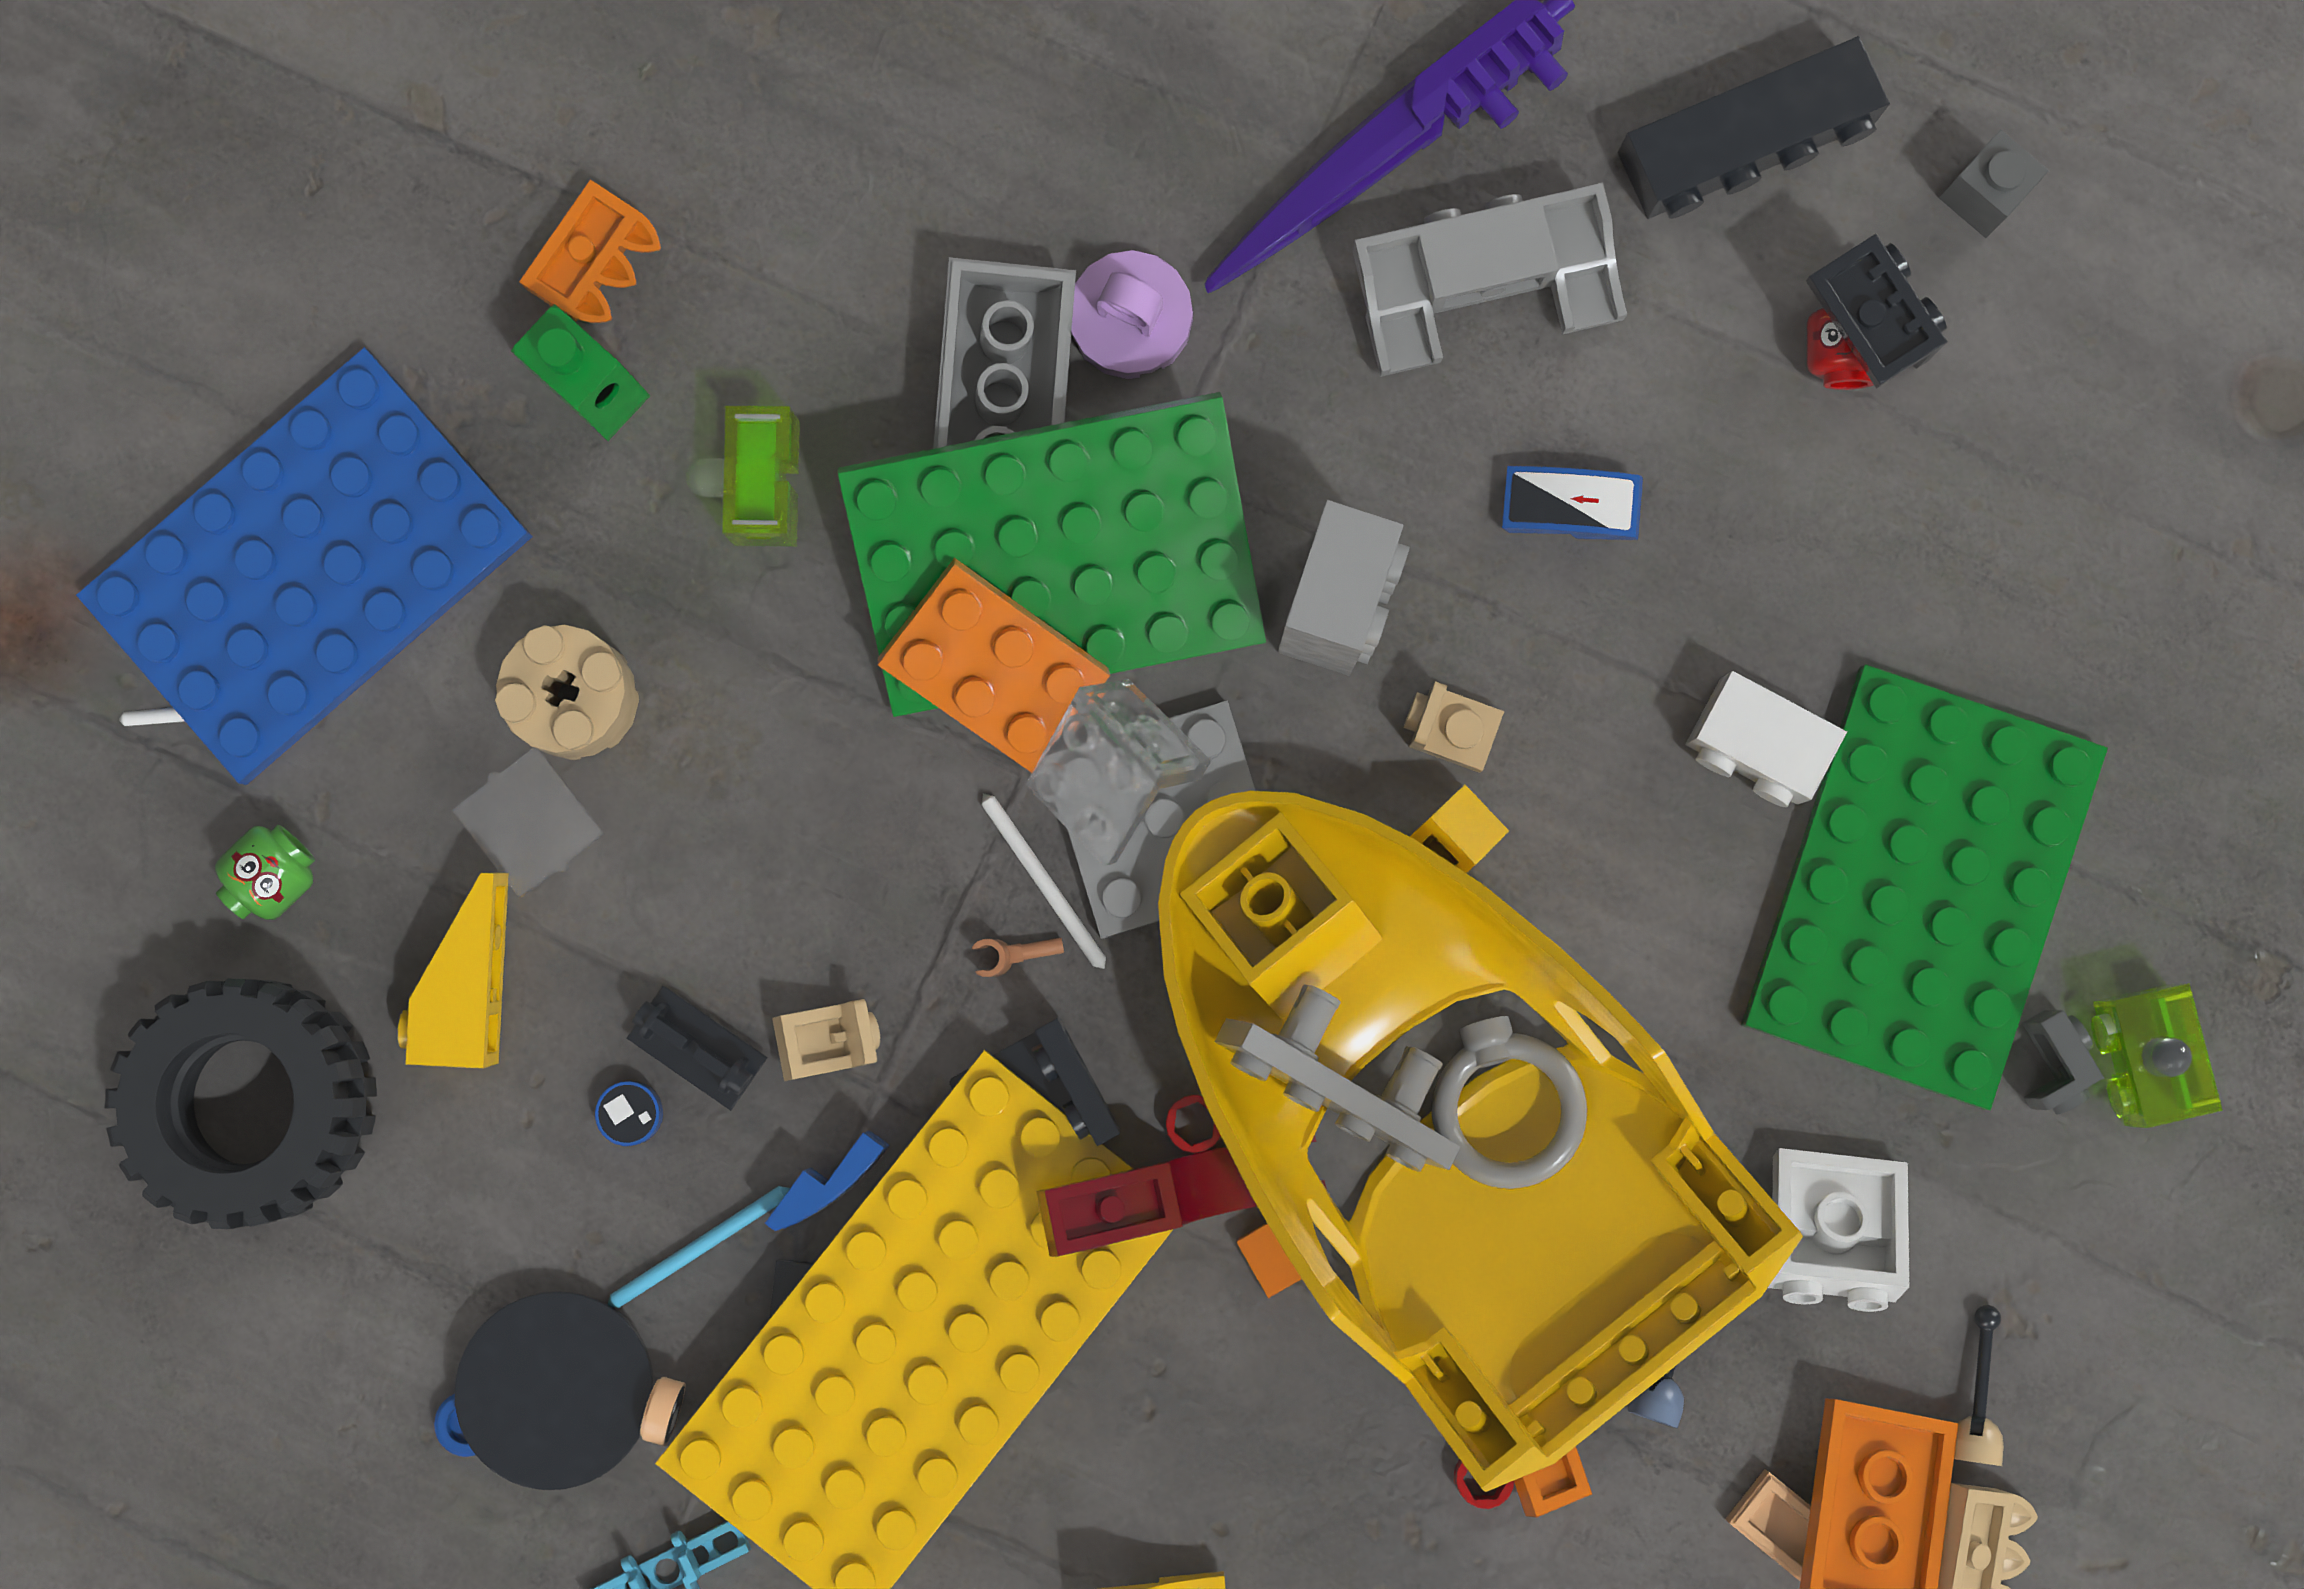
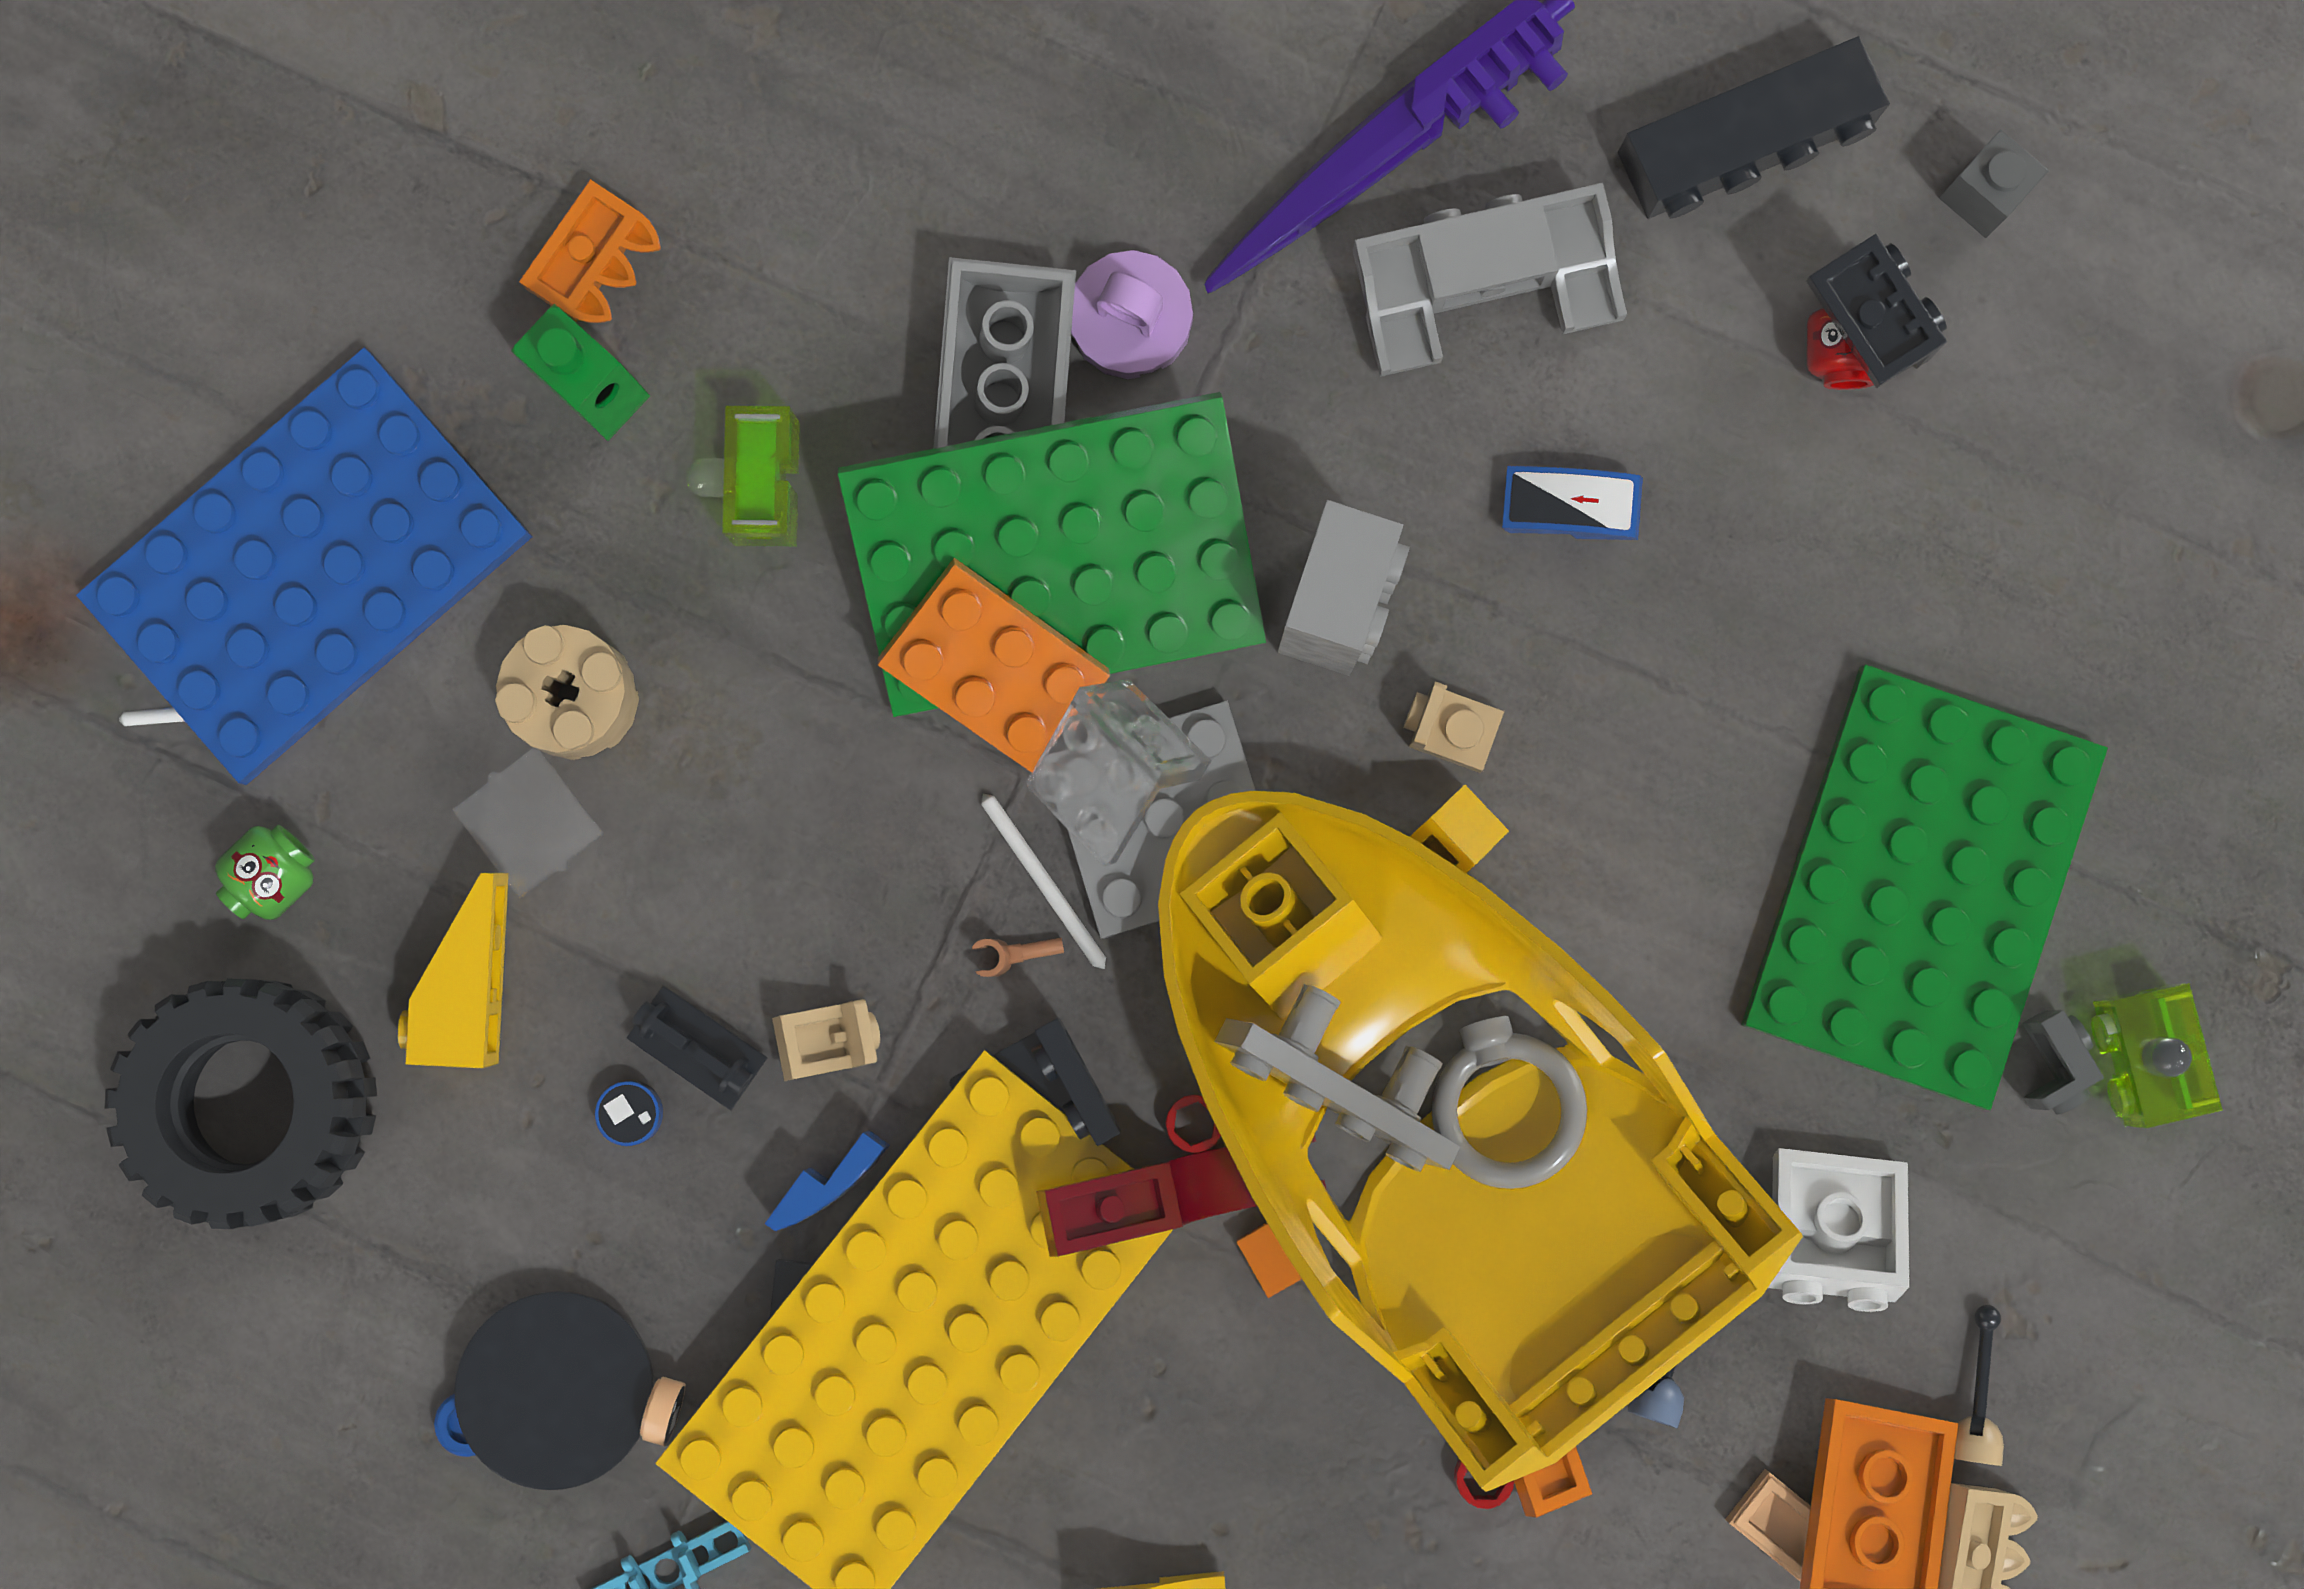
(697, 1247): medium azure axle -> none
(1764, 740): white brick -> none

